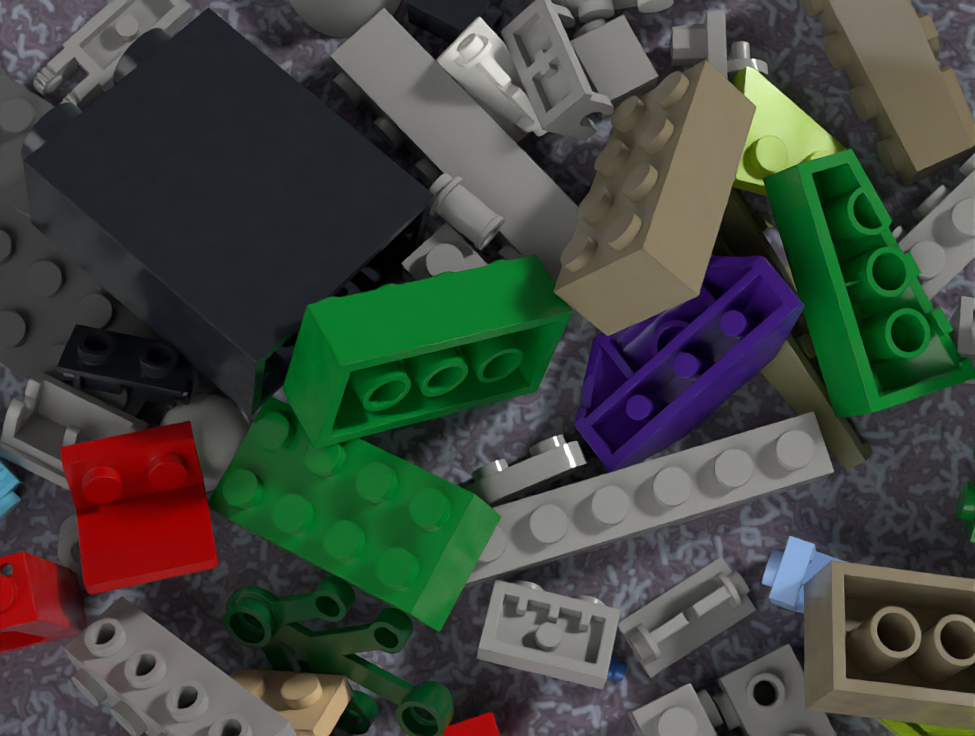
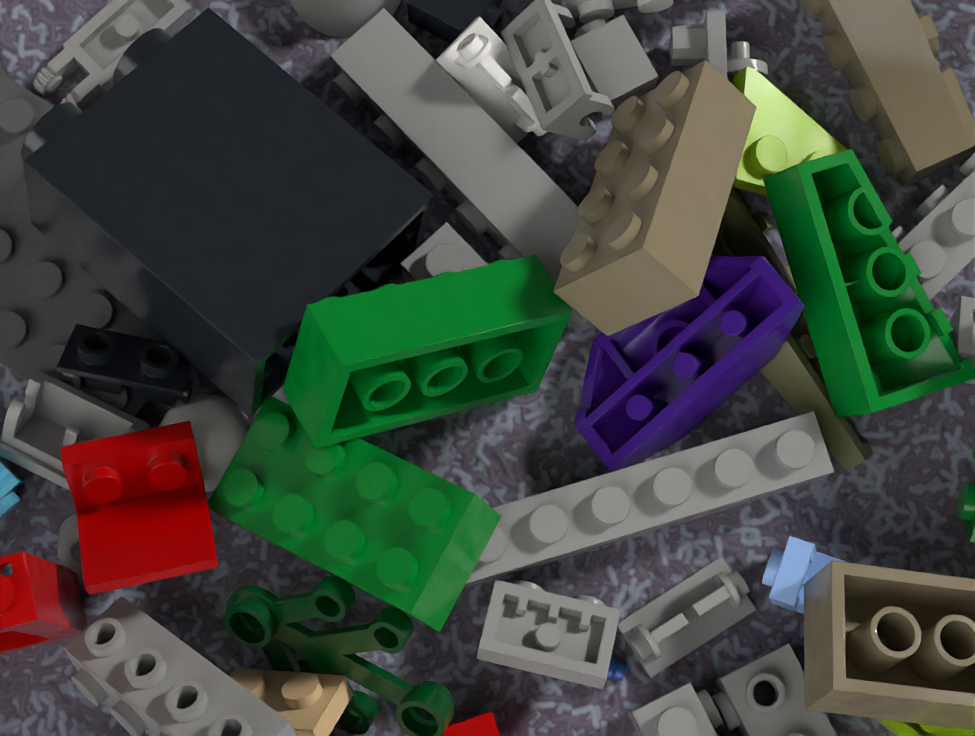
(464, 210): light grey pin -> none
(550, 462): light grey plate -> none

